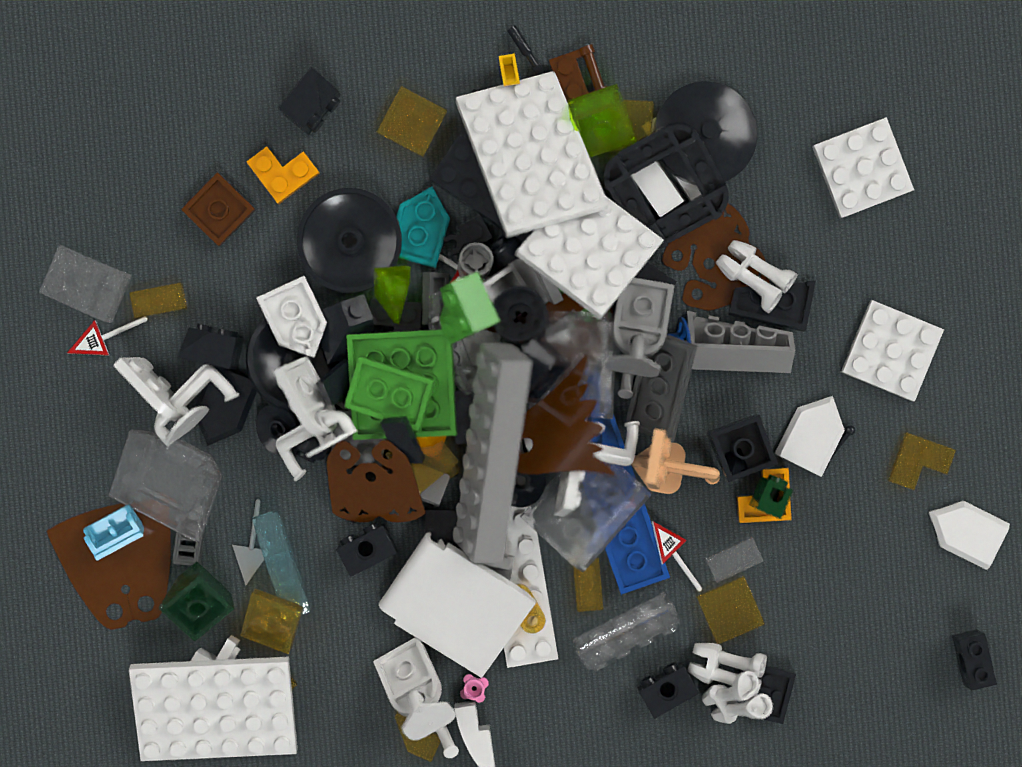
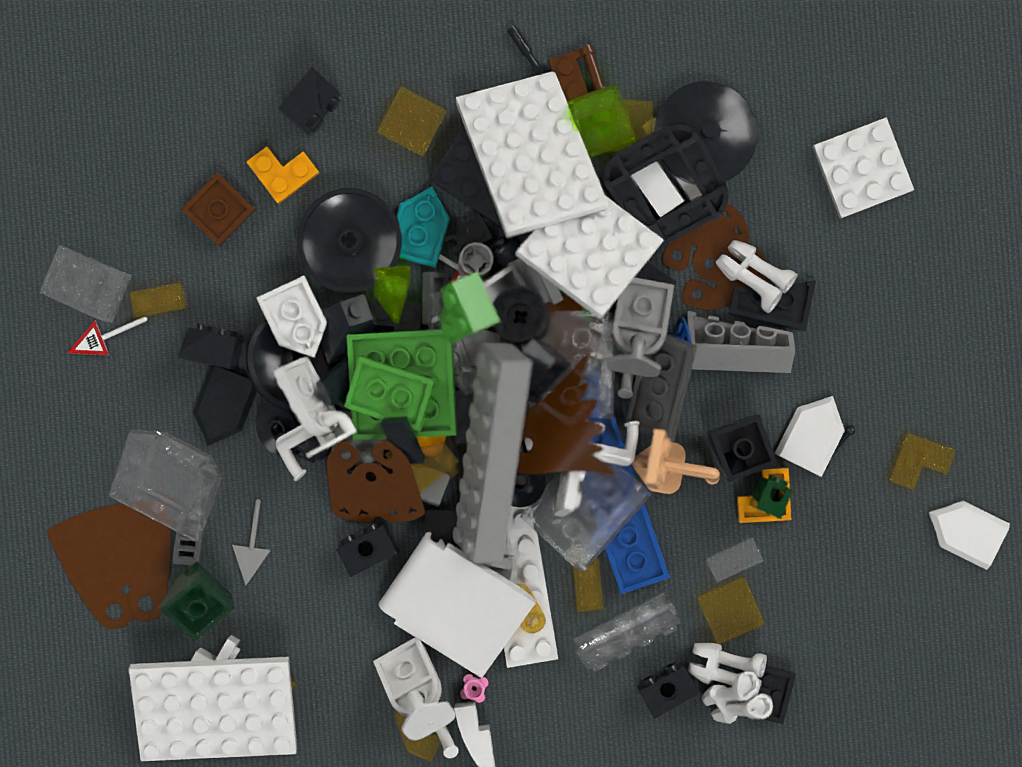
(113, 531): medium azure hinge -> none
(170, 405): white plate -> none
(271, 621): clear yellow plate -> none
(280, 559): clear light blue slope -> none
(509, 70): yellow piece -> none
(561, 328): clear slope -> none
(667, 546): piece -> none
(892, 350): white plate -> none
(974, 659): black brick -> none

